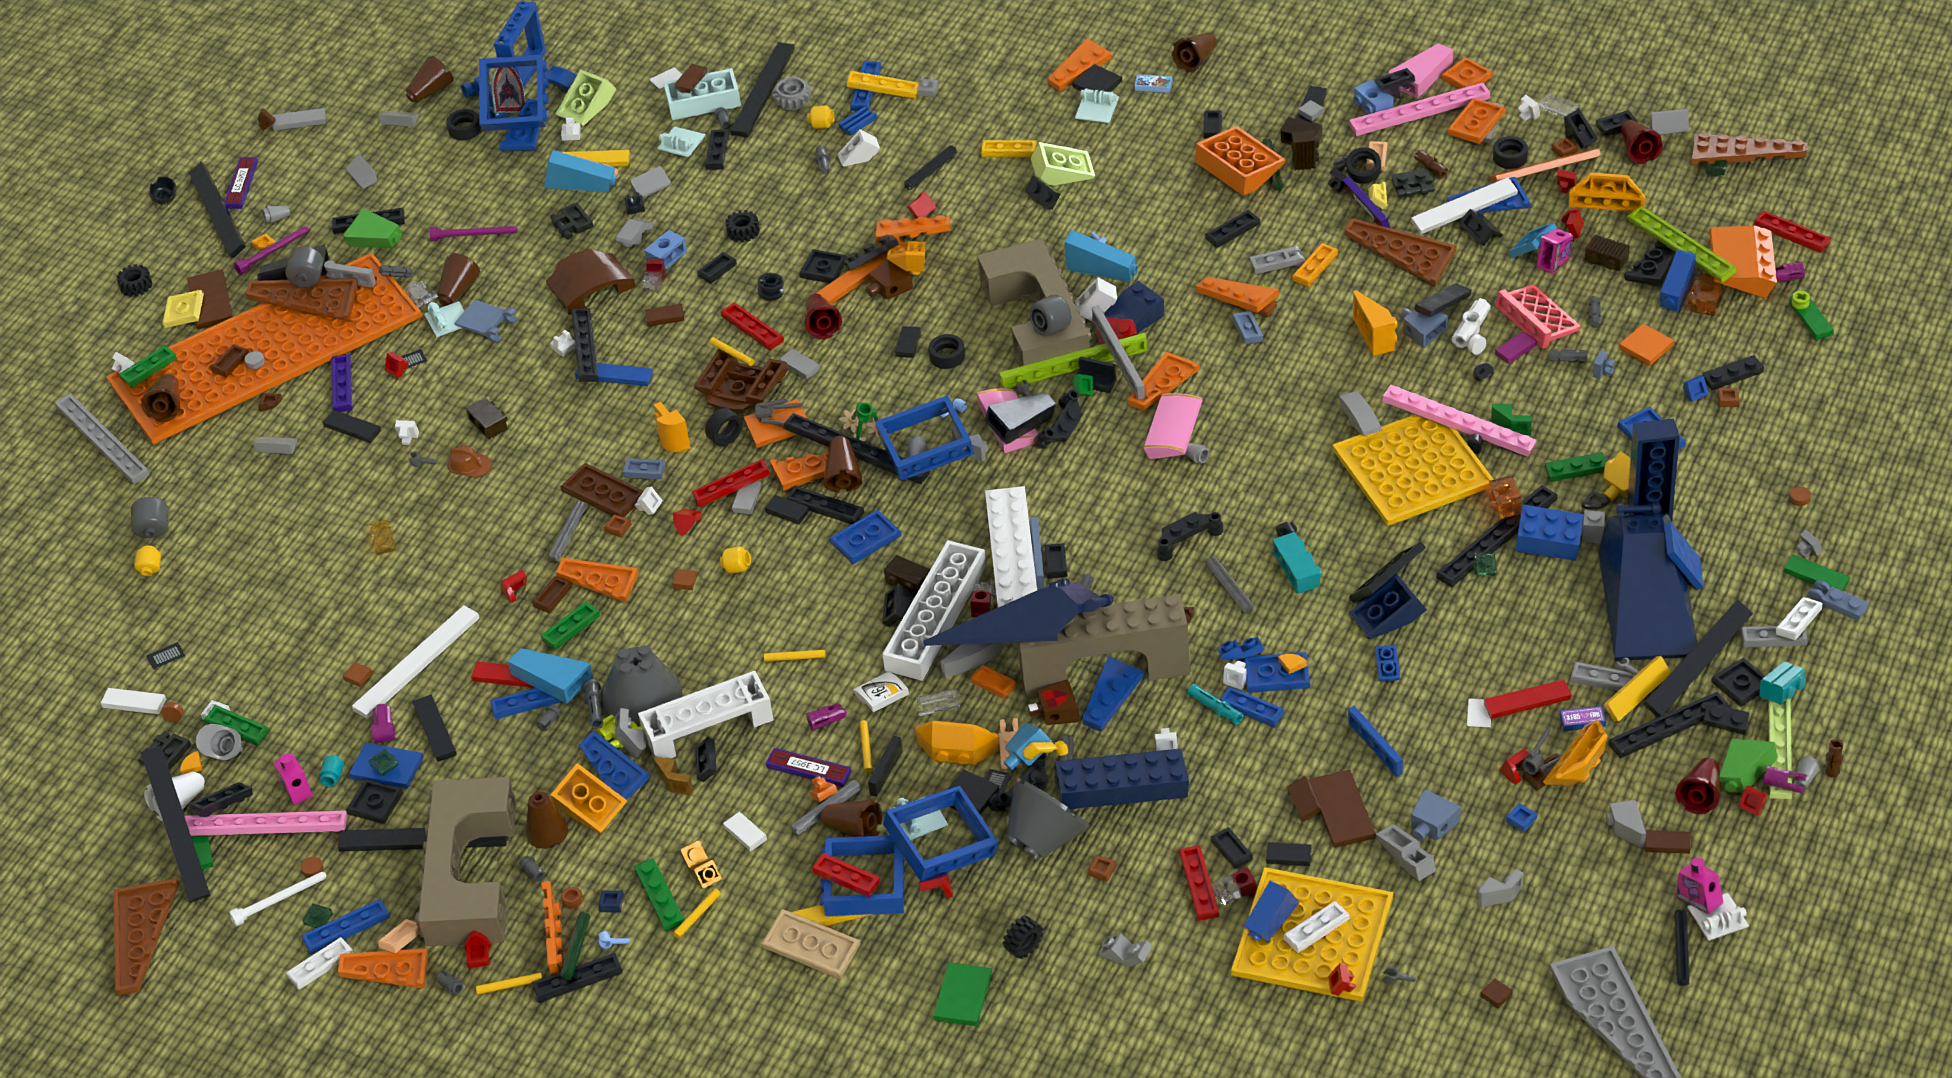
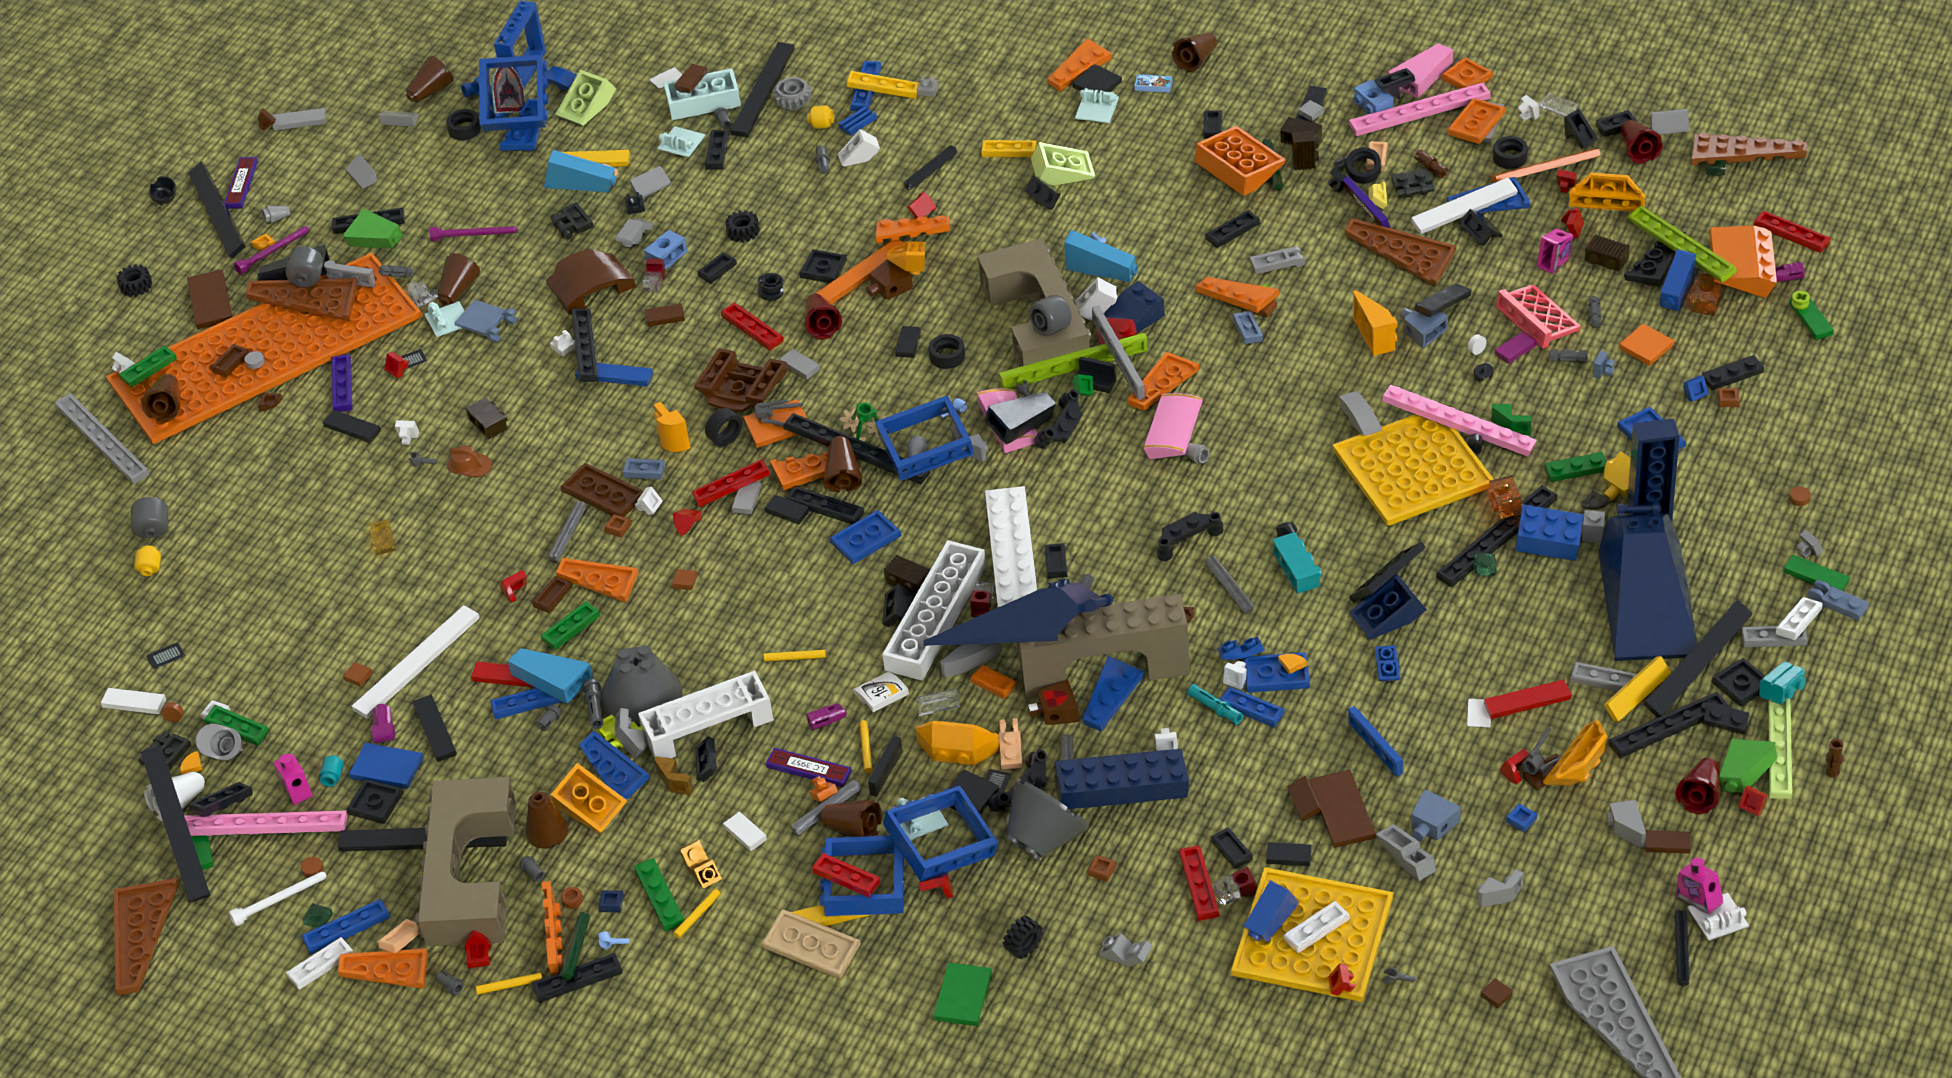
(183, 308): light yellow tile -> none
(275, 445): light grey slope -> none
(383, 762): clear green plate -> none
(571, 130): white tile -> none
(731, 351): yellow bar -> none
(735, 560): yellow head -> none
(870, 251): black plate -> none
(1029, 744): dark azure torso -> none
(1037, 552): sand blue tile -> none
(1315, 265): light orange tile -> none
(1471, 323): white piece -> none
(1531, 240): dark azure tile -> none
(1564, 147): dark orange tile -> none
(1577, 718): tile -> none
(1626, 667): light grey hand -> none
(1683, 555): blue tile -> none
(1779, 778): magenta hinge -> none
(1807, 766): light grey cone -> none

